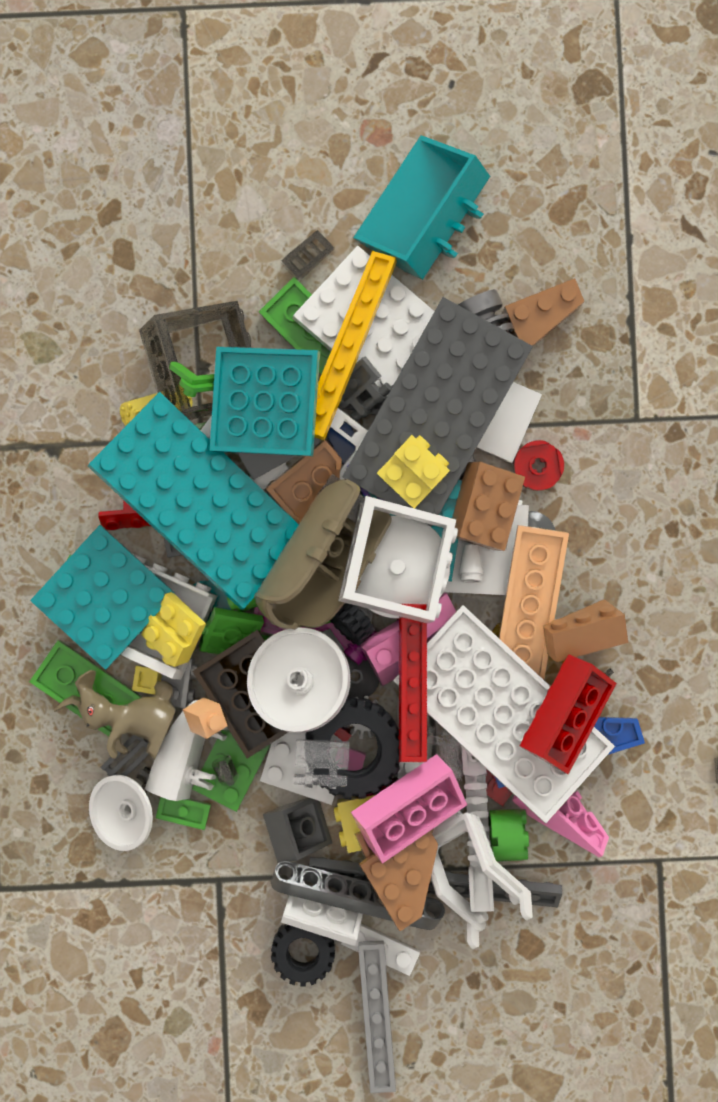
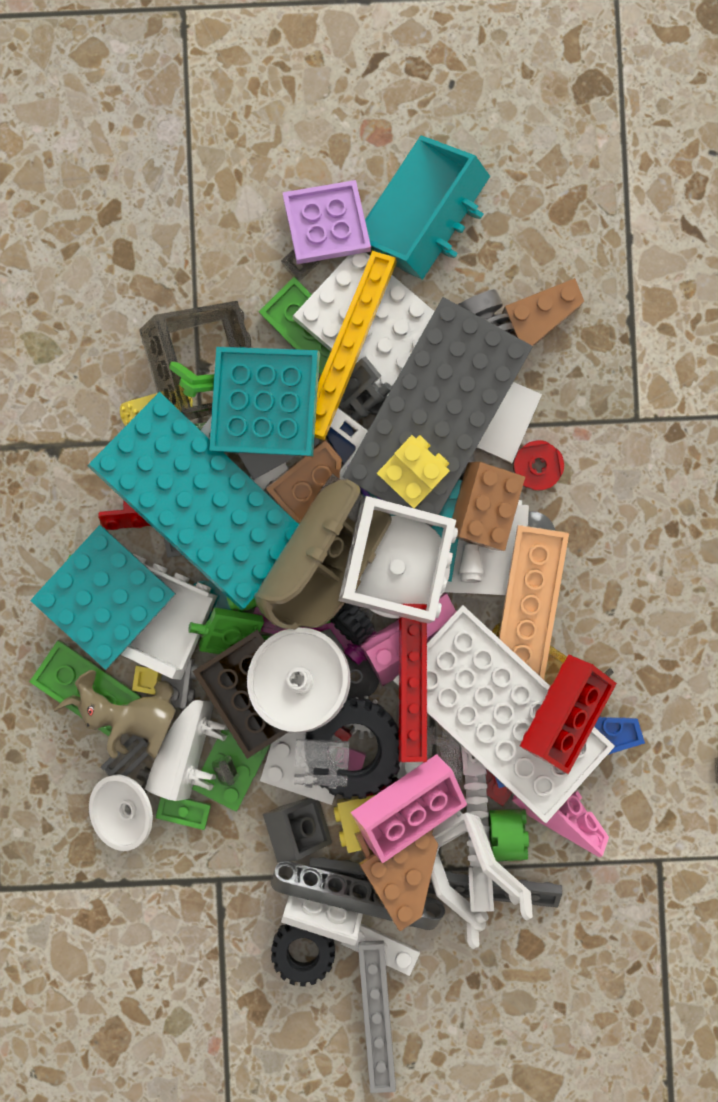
(173, 631): light yellow plate -> none
(205, 717): light nougat brick -> none
(326, 222): none -> lavender plate
(586, 631): medium nougat wedge -> none

